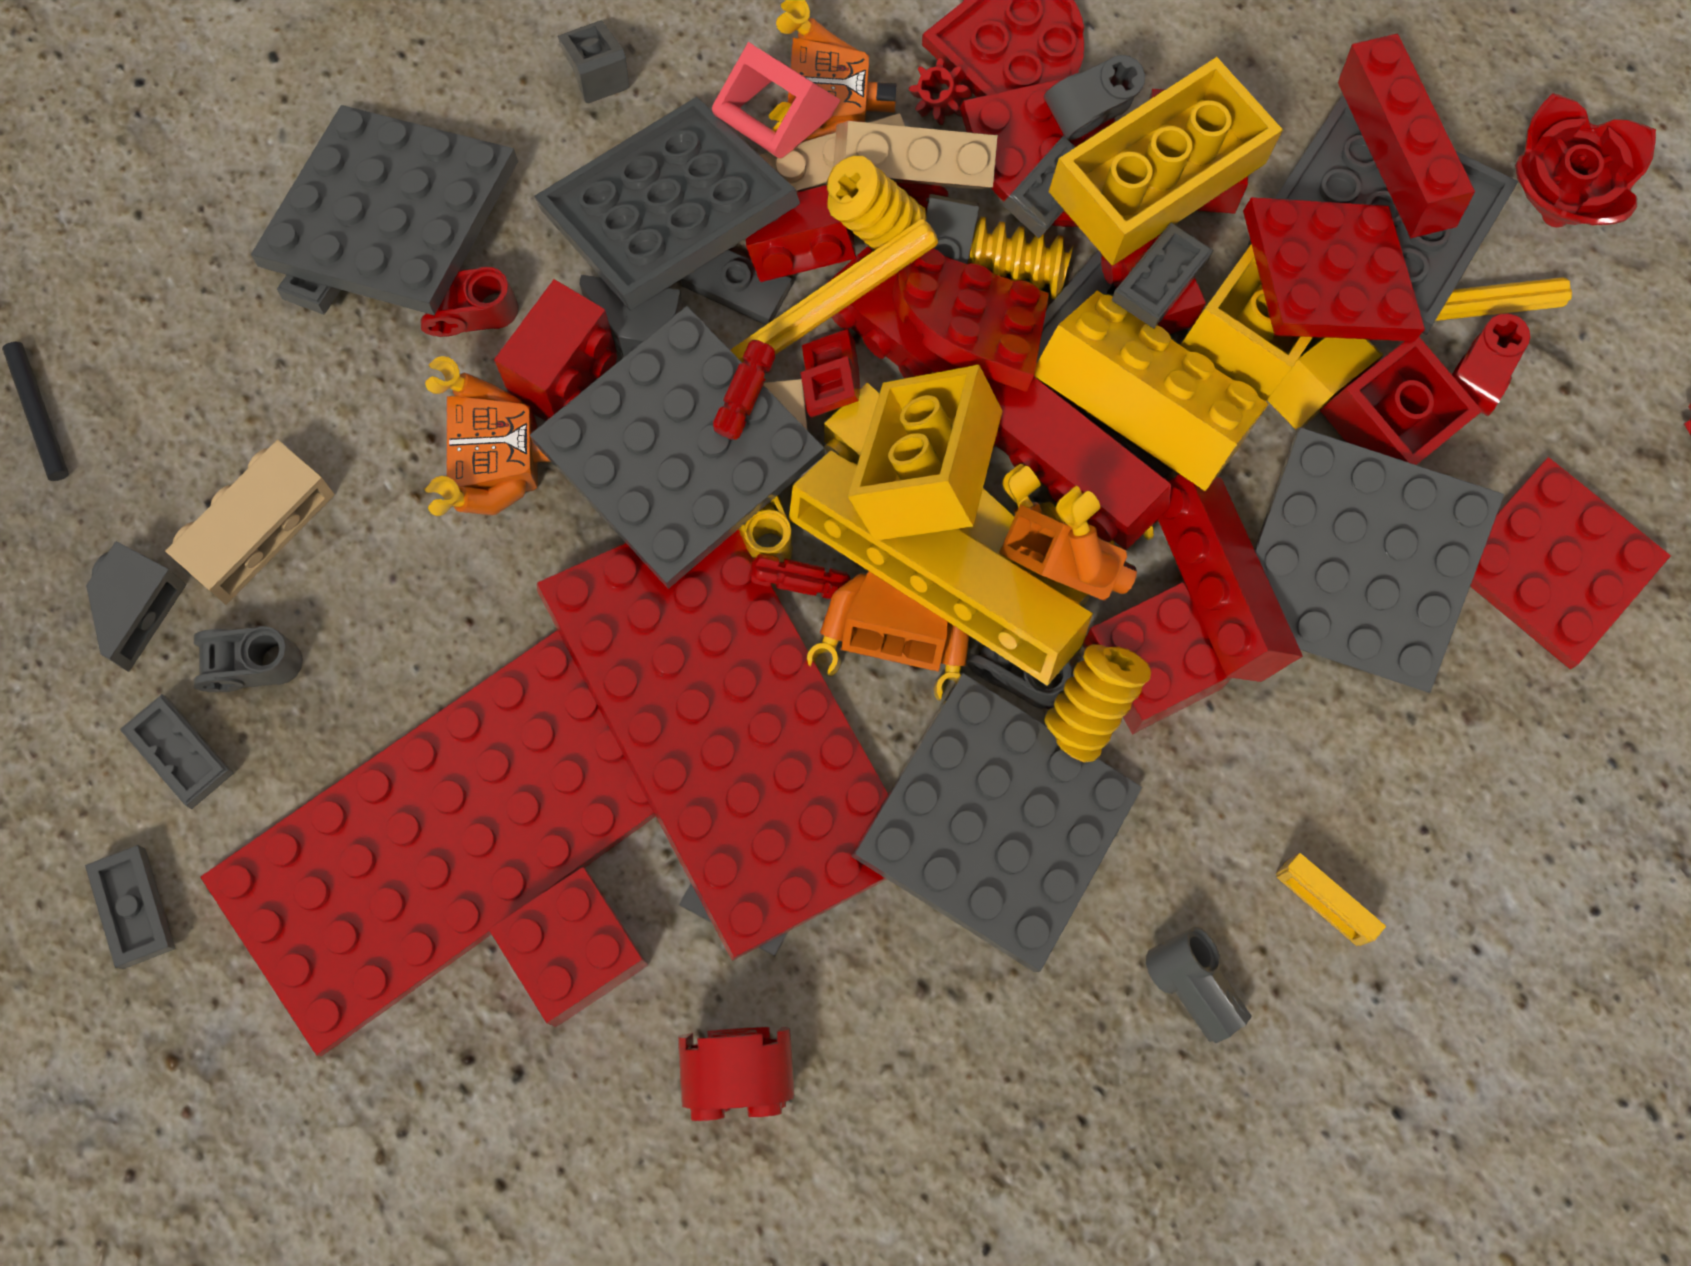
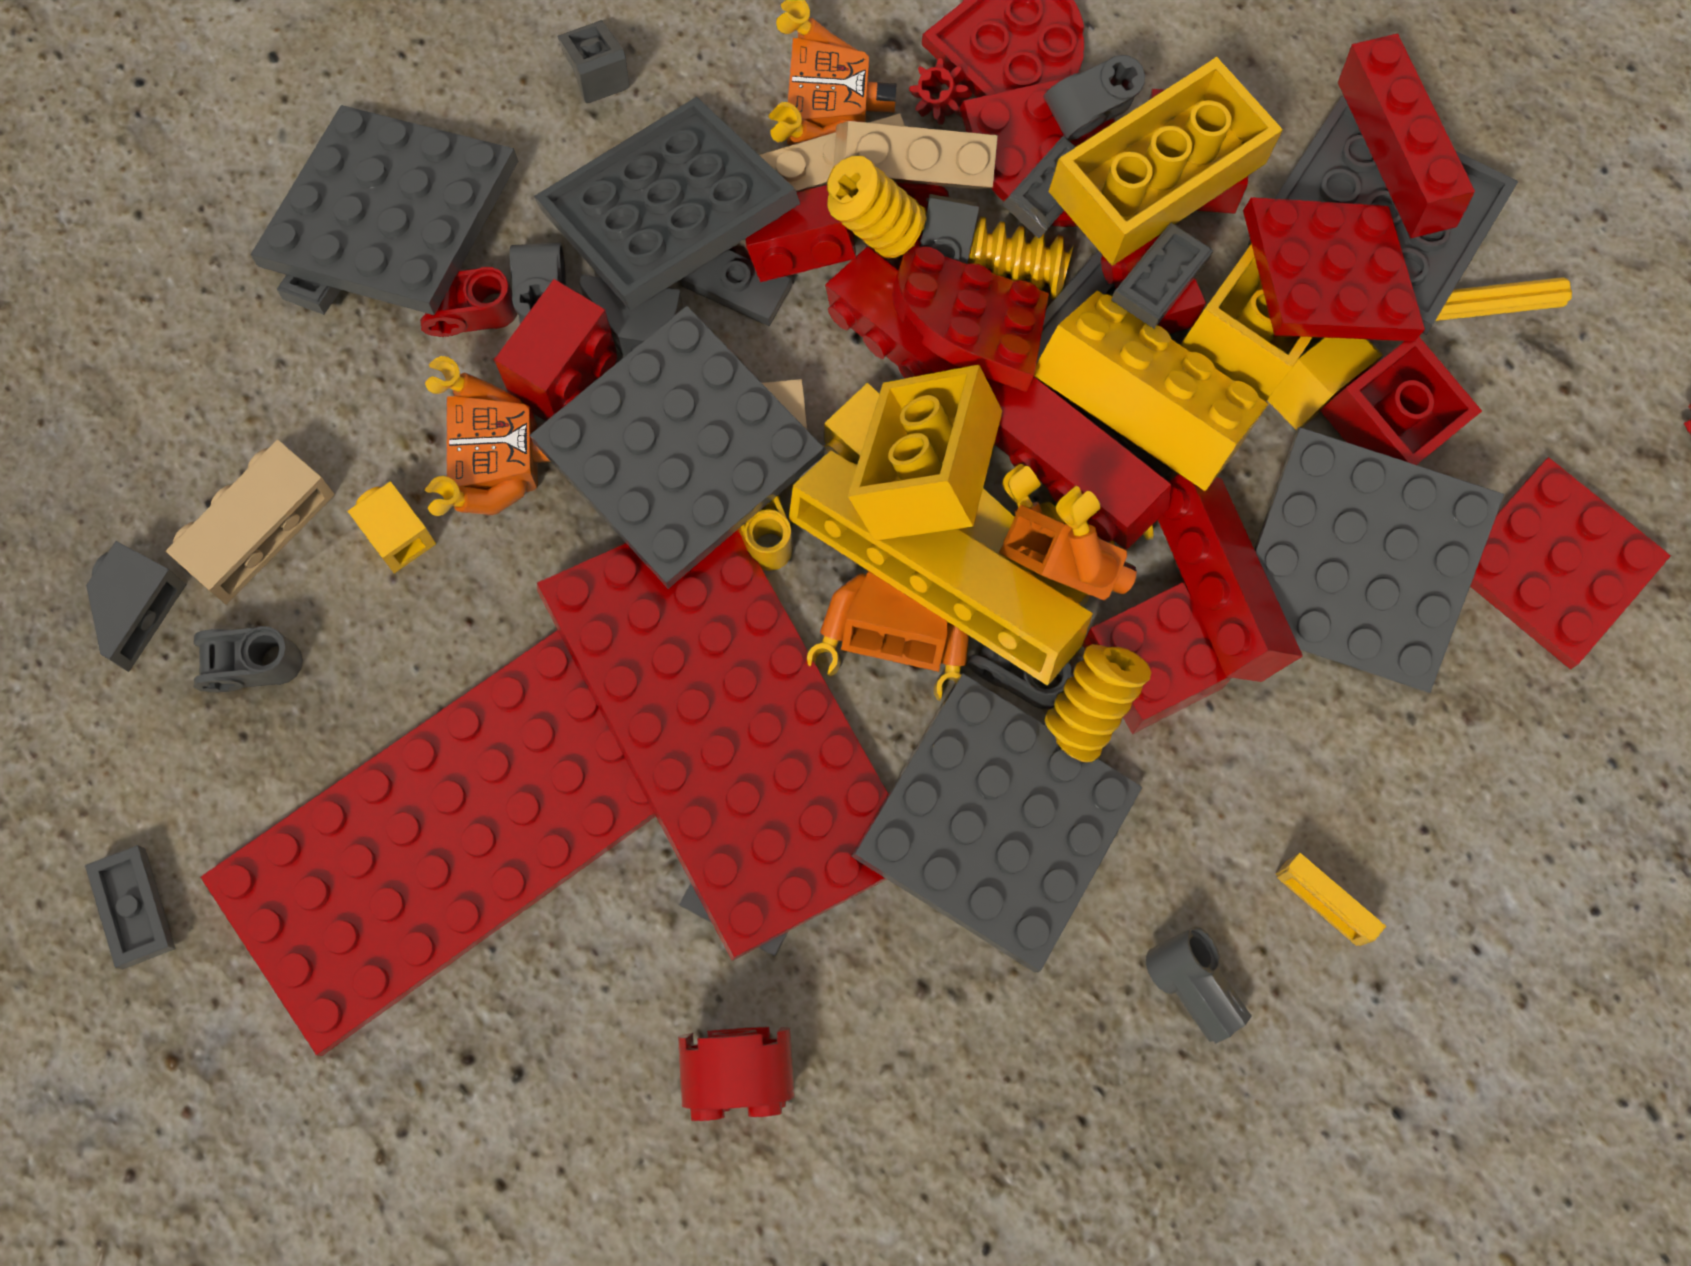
(35, 411): black bar -> none
(176, 751): dark grey plate -> none
(391, 526): none -> yellow brick
(532, 272): none -> dark grey piece
(568, 947): red brick -> none
(744, 389): red axle -> none
(752, 74): coral tile -> none
(796, 576): red axle -> none
(830, 373): red slope -> none
(845, 288): yellow axle -> none
(1486, 366): red piece -> none
(1604, 155): red brick -> none

